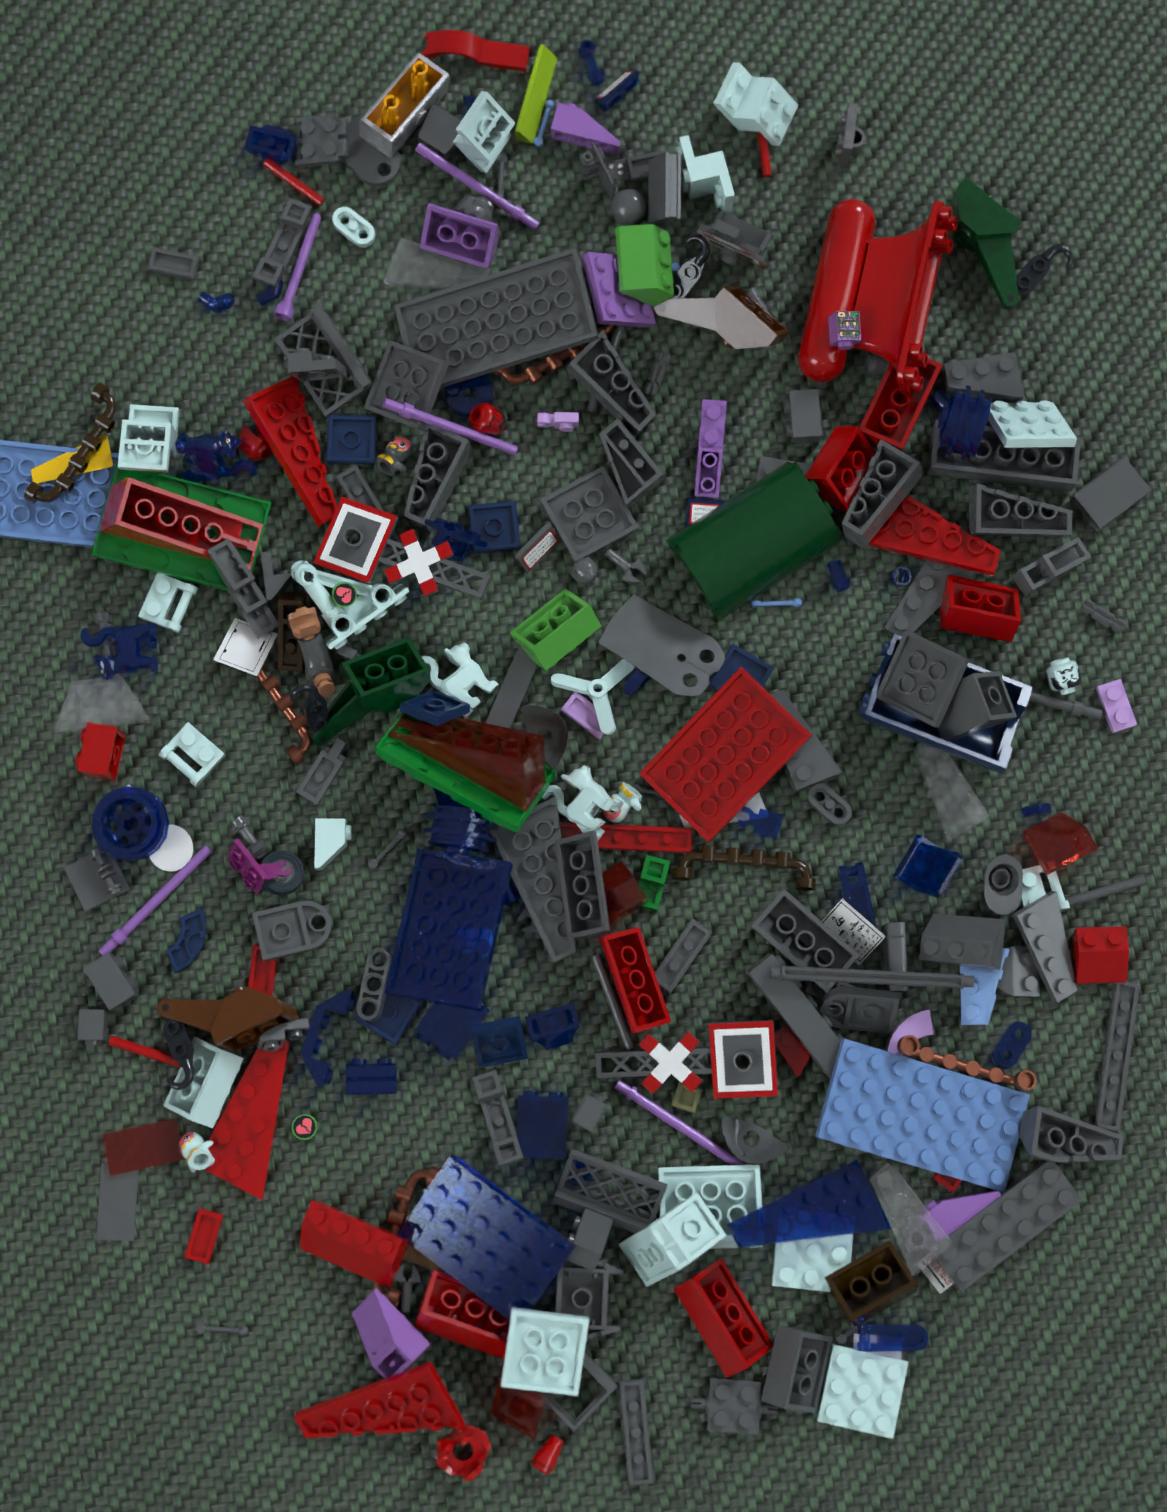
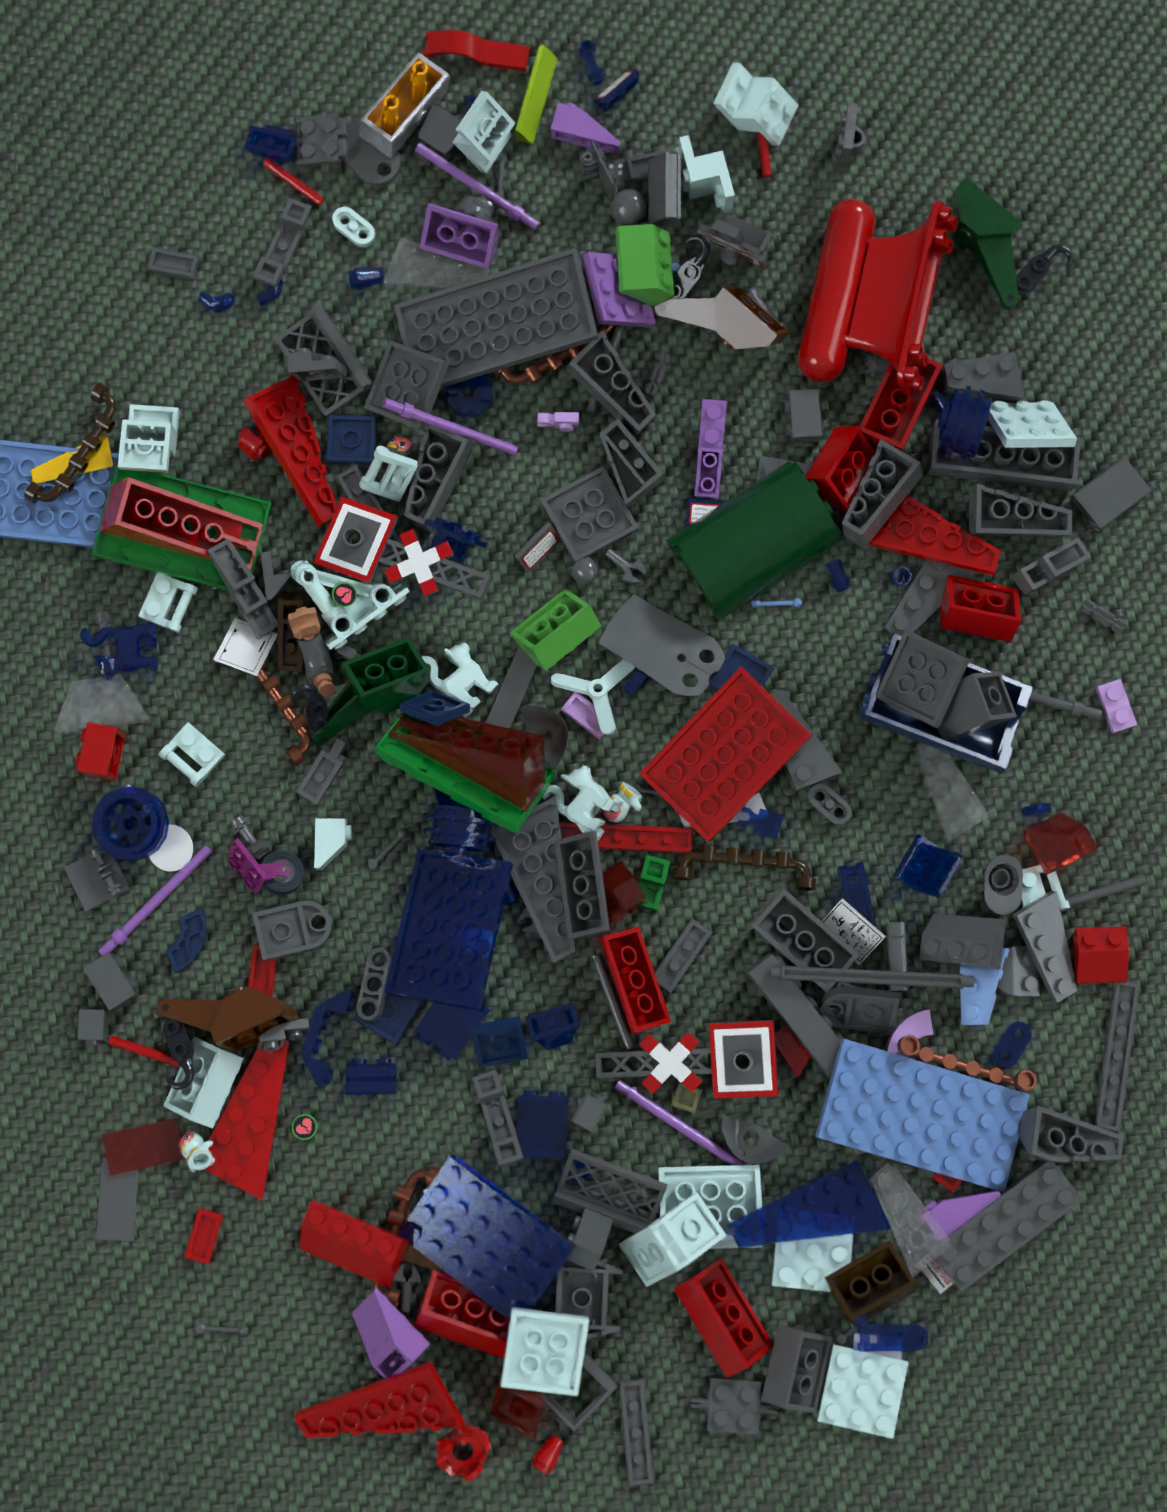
(208, 456): clear blue animal -> none
(284, 309): medium lavender piece -> none
(364, 277): none -> clear blue cone
(395, 478): none -> light aqua plate
(487, 419): red head -> none
(496, 525): dark blue tile -> none
(538, 141): medium blue hinge -> none
(844, 329): brick -> none
(1063, 675): light aqua head -> none

